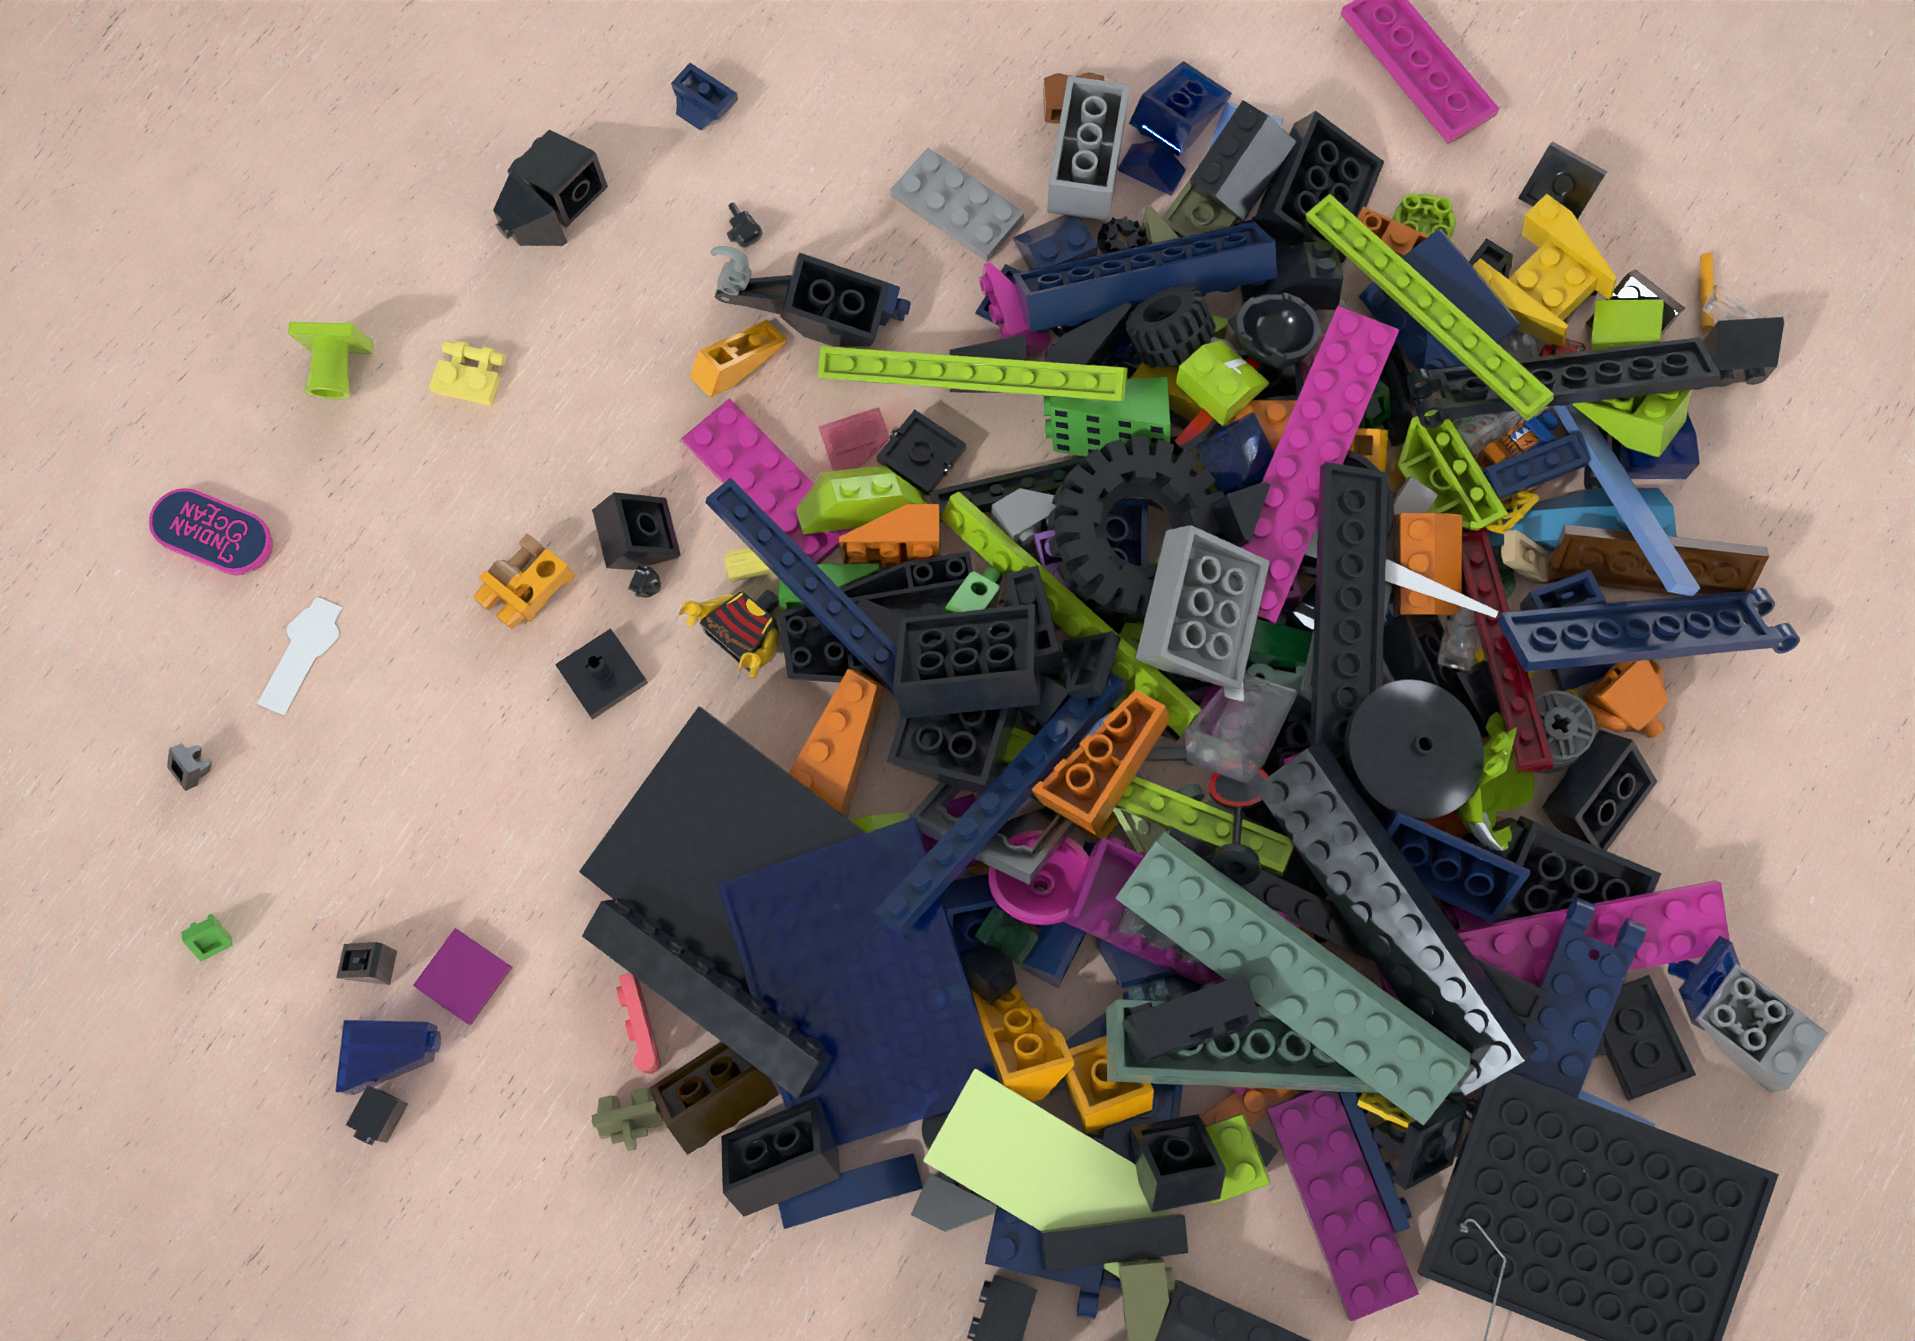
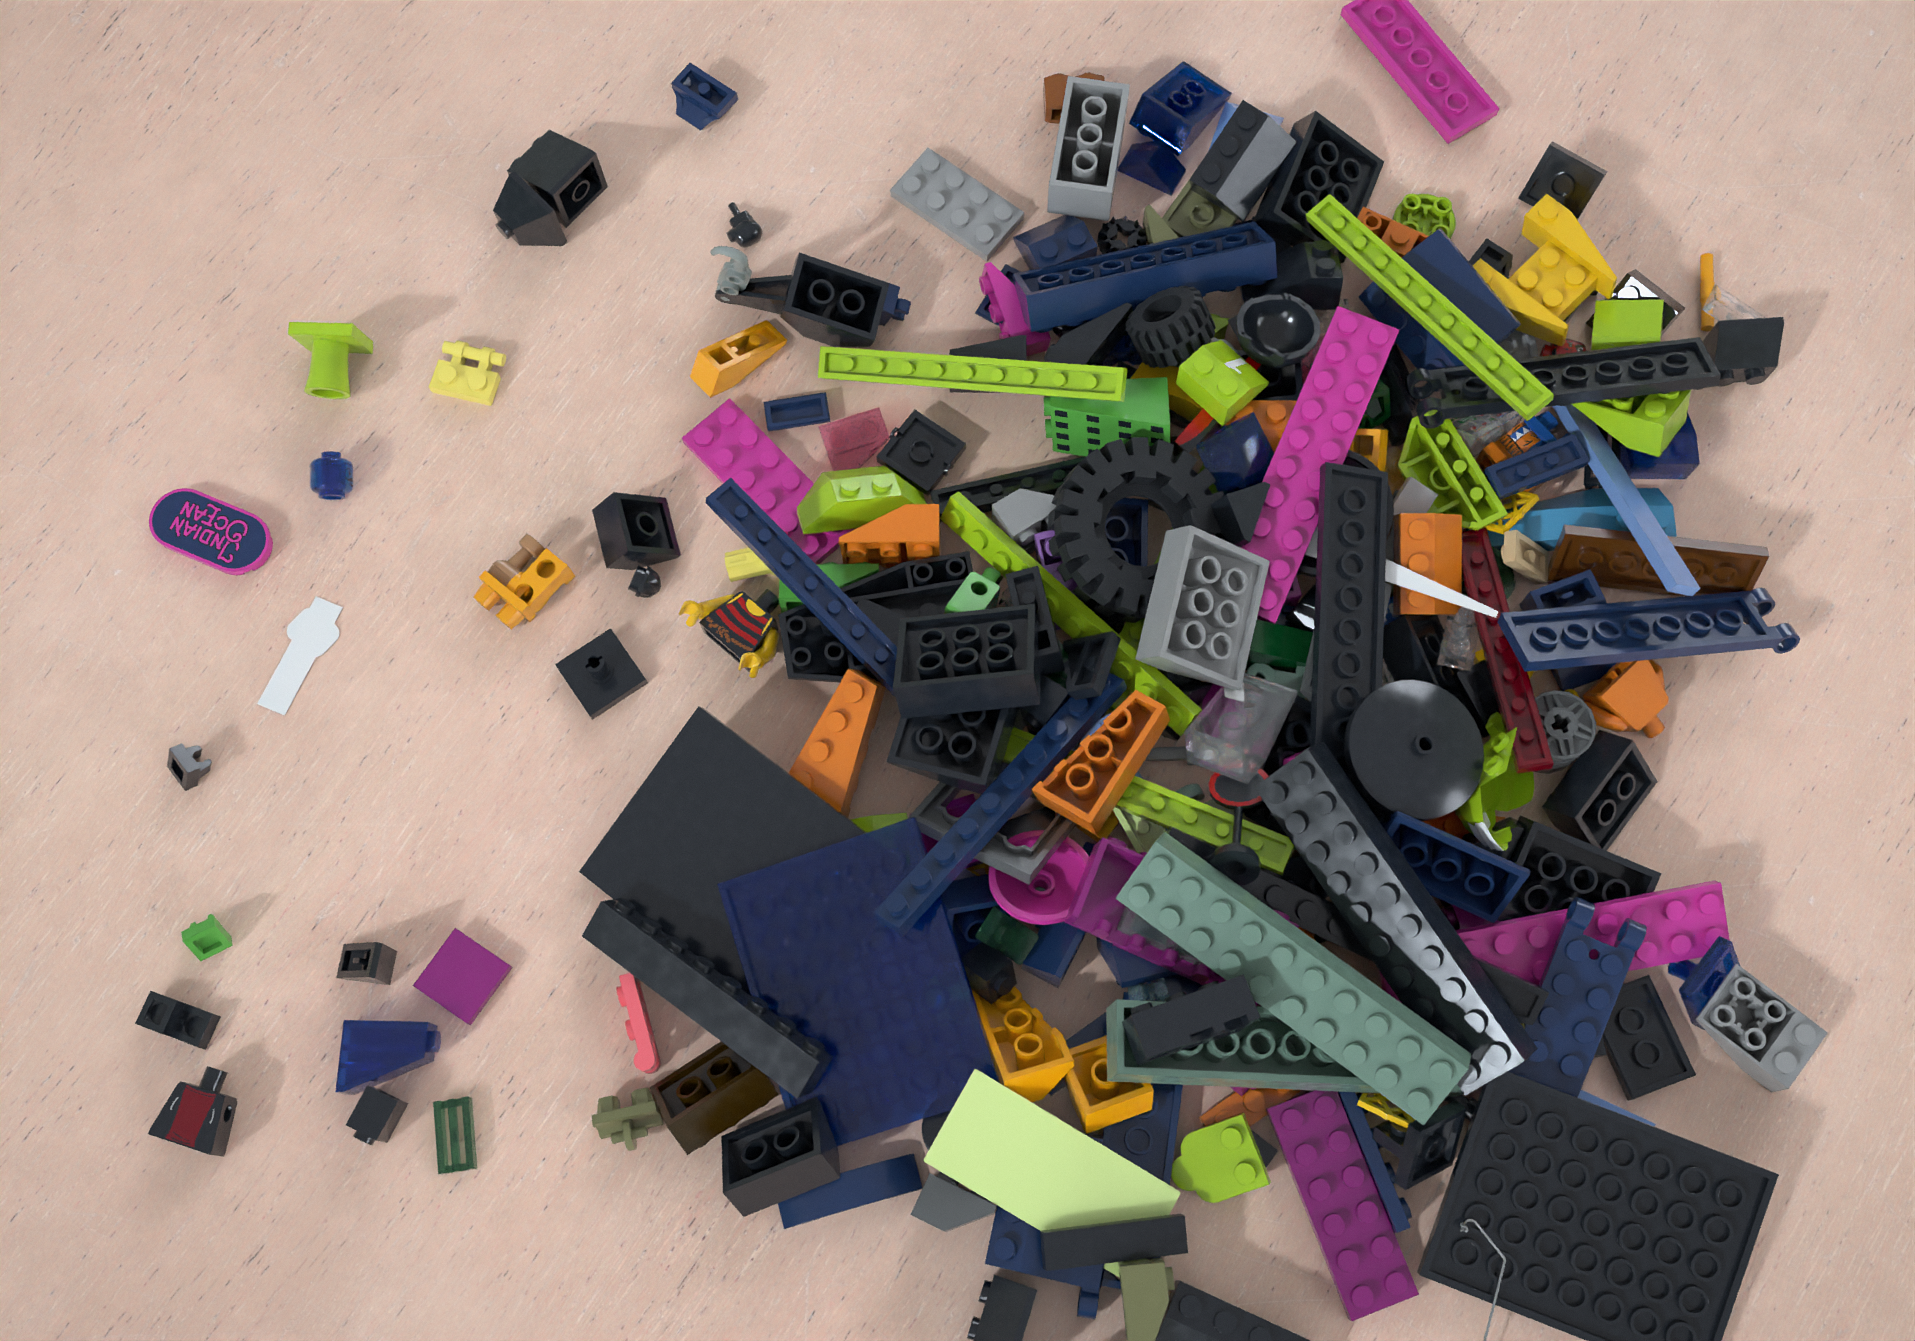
(178, 1020): none -> black slope
(198, 1115): none -> torso
(331, 476): none -> clear blue head
(441, 1138): none -> clear green tile
(796, 411): none -> dark blue tile
(1177, 1163): black slope -> none

